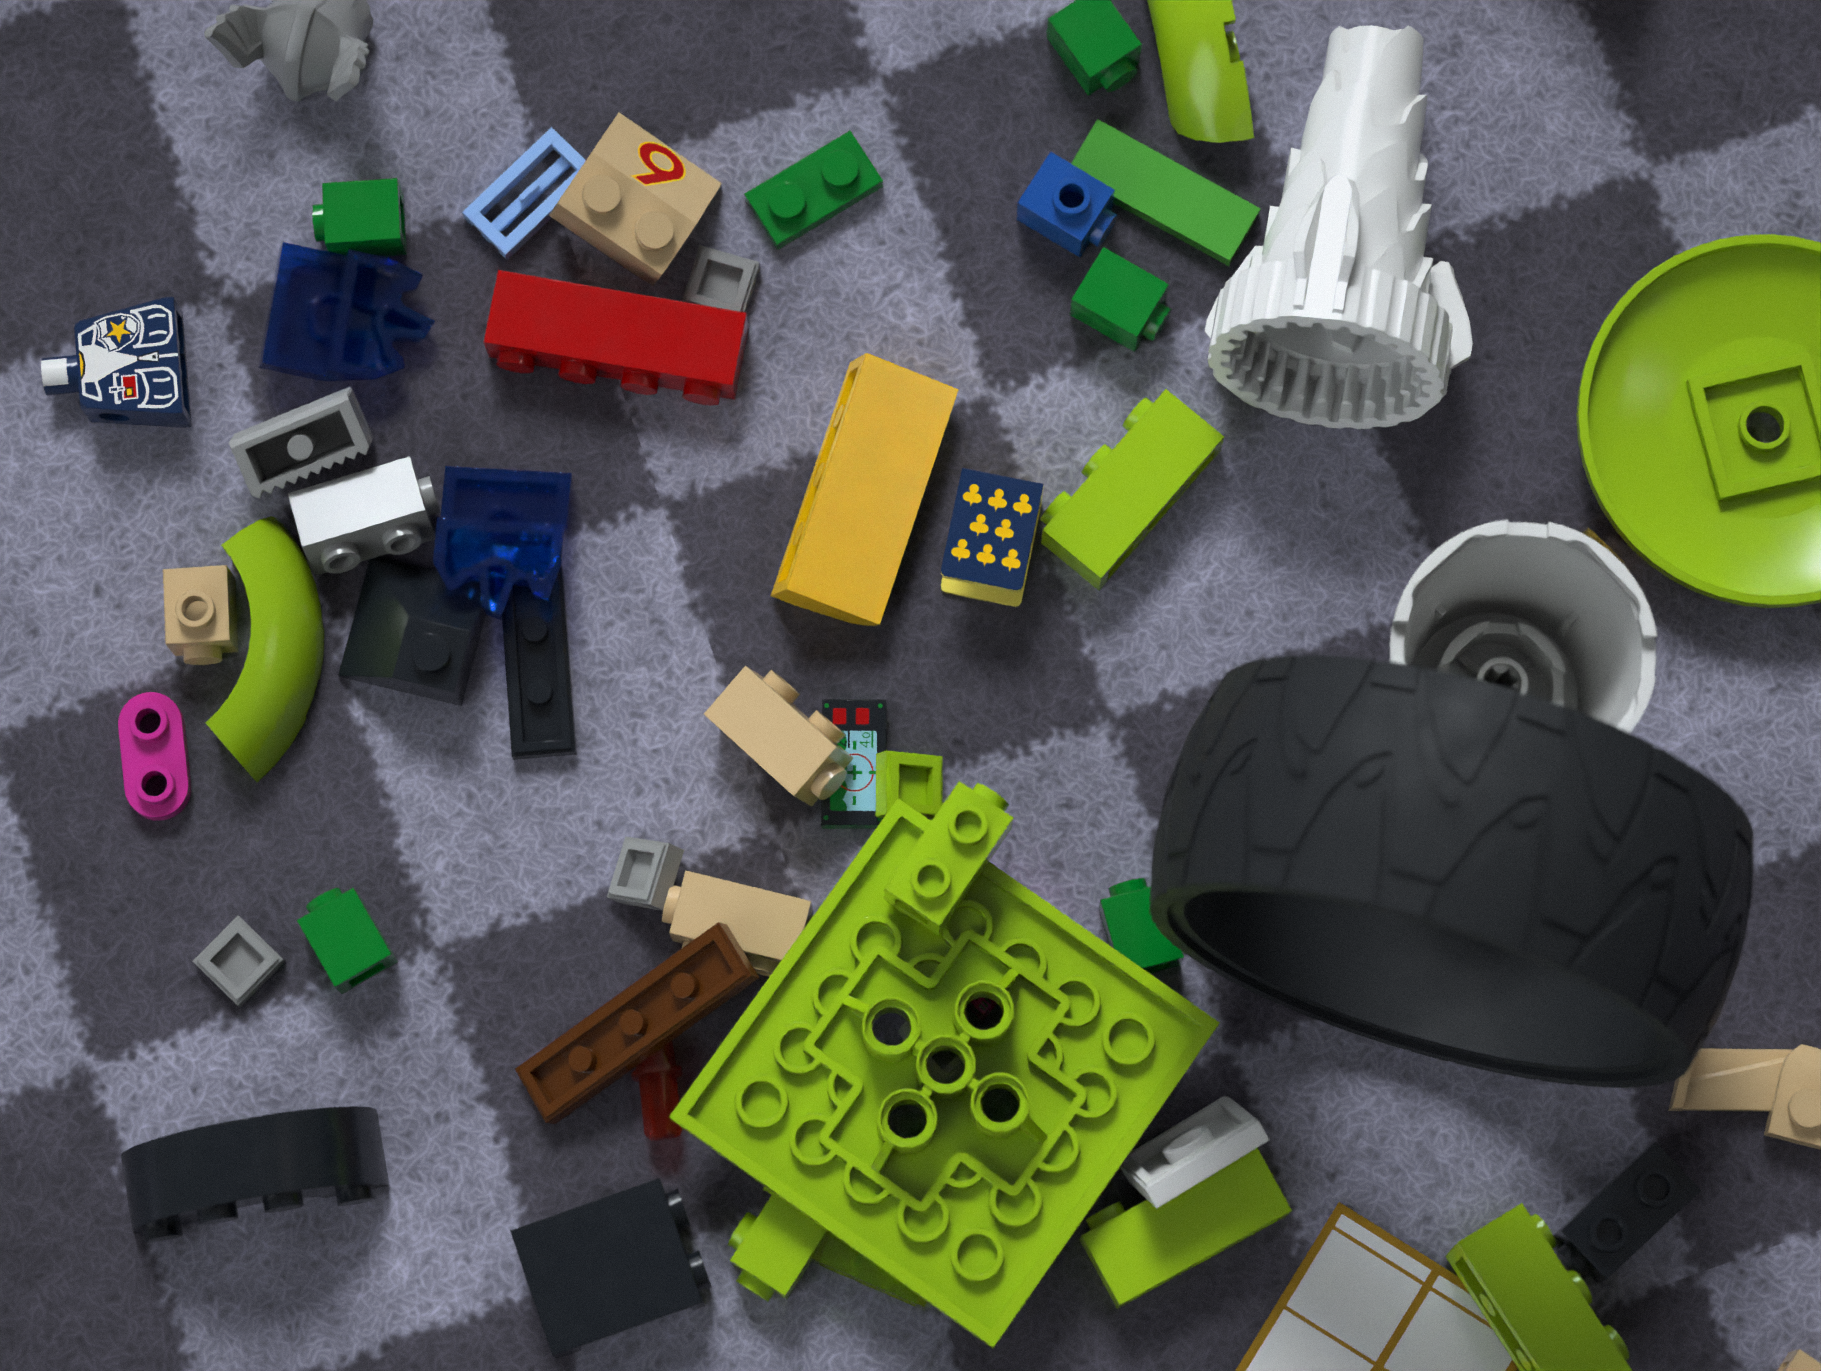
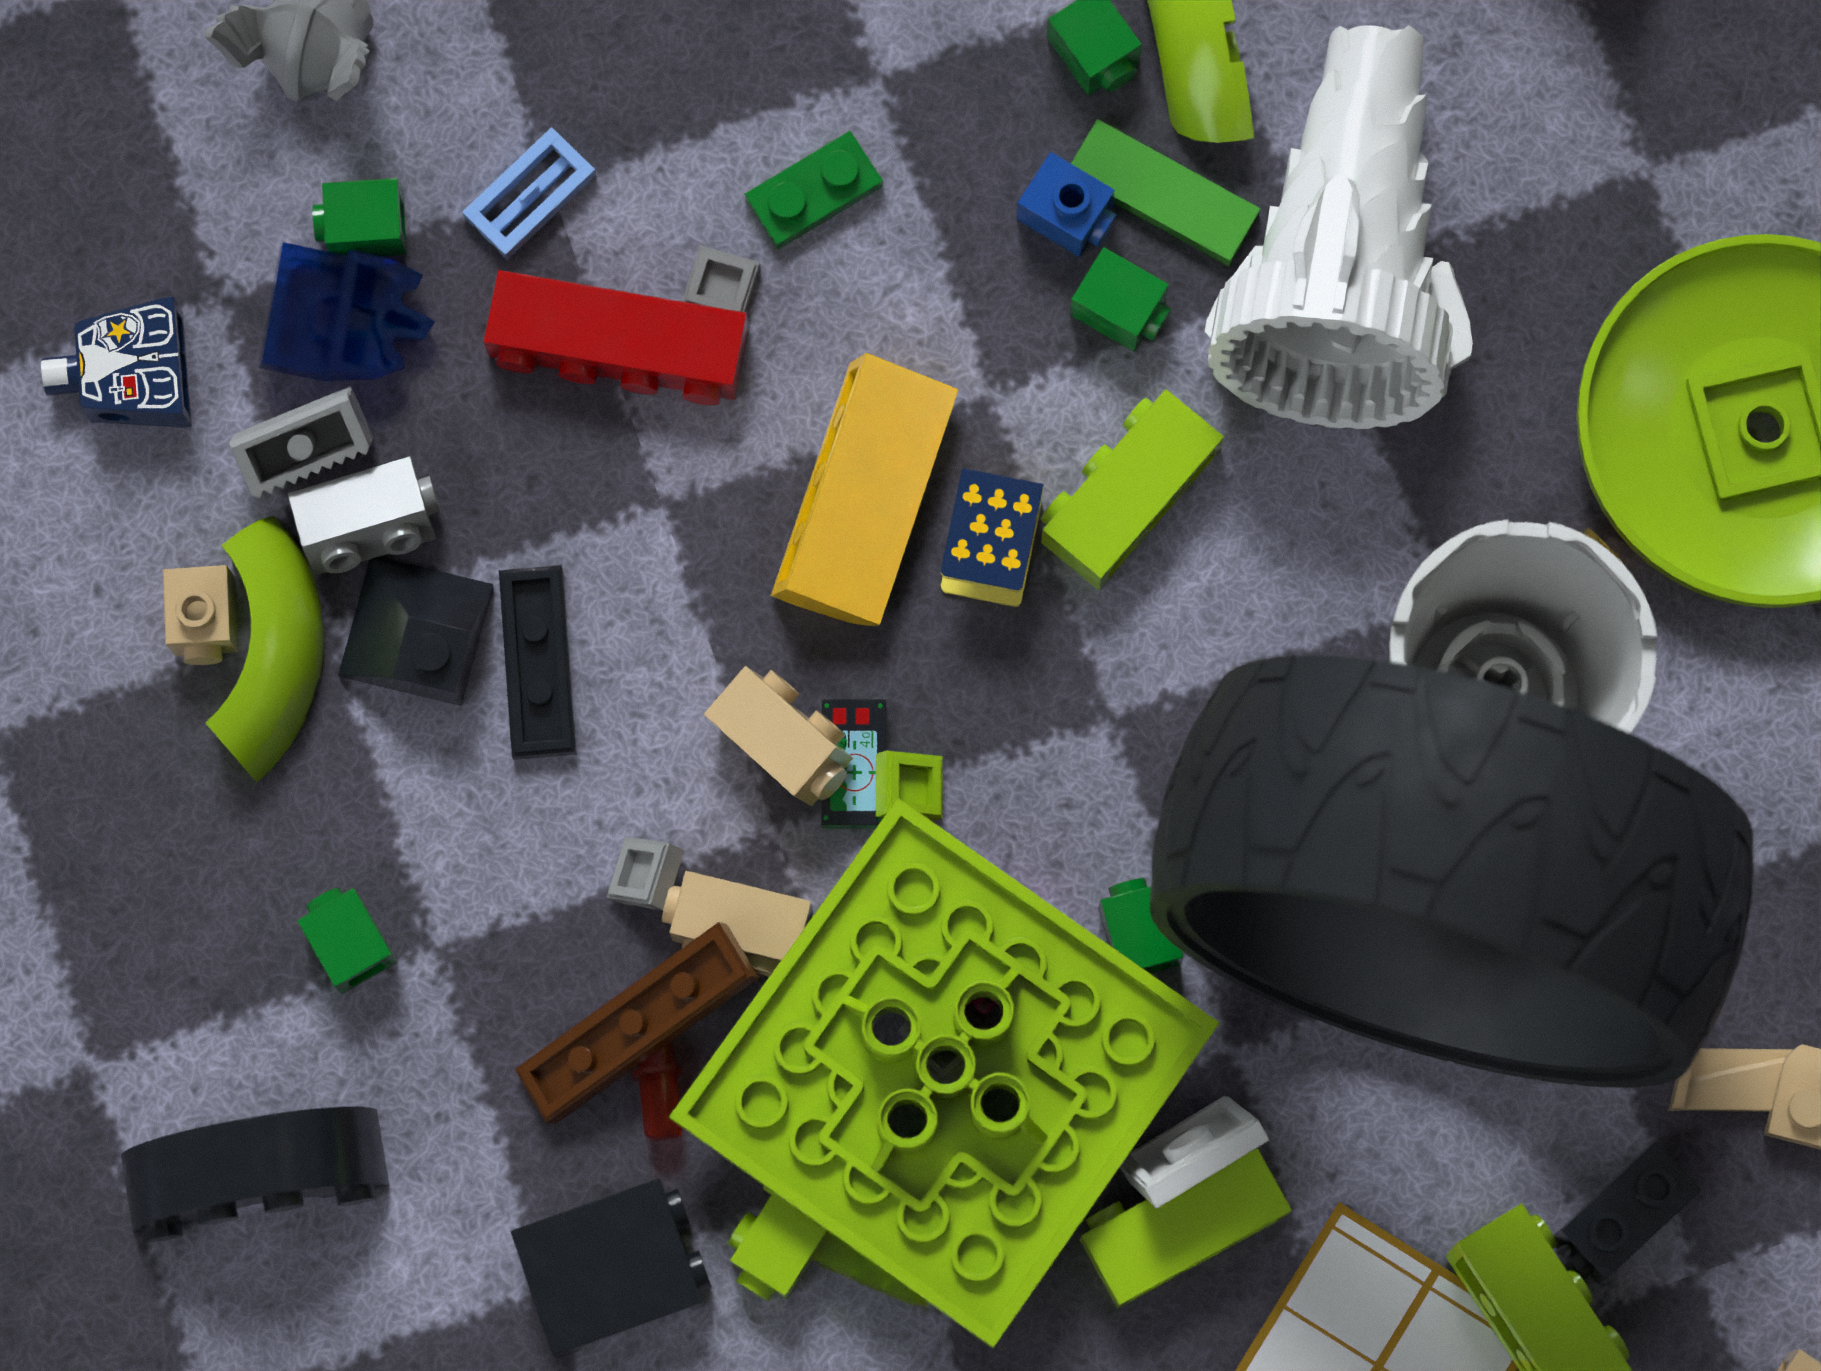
(153, 755): dark pink plate -> none
(239, 961): light grey tile -> none
(502, 531): clear blue plate -> none
(635, 199): tan slope -> none
(950, 855): lime brick -> none

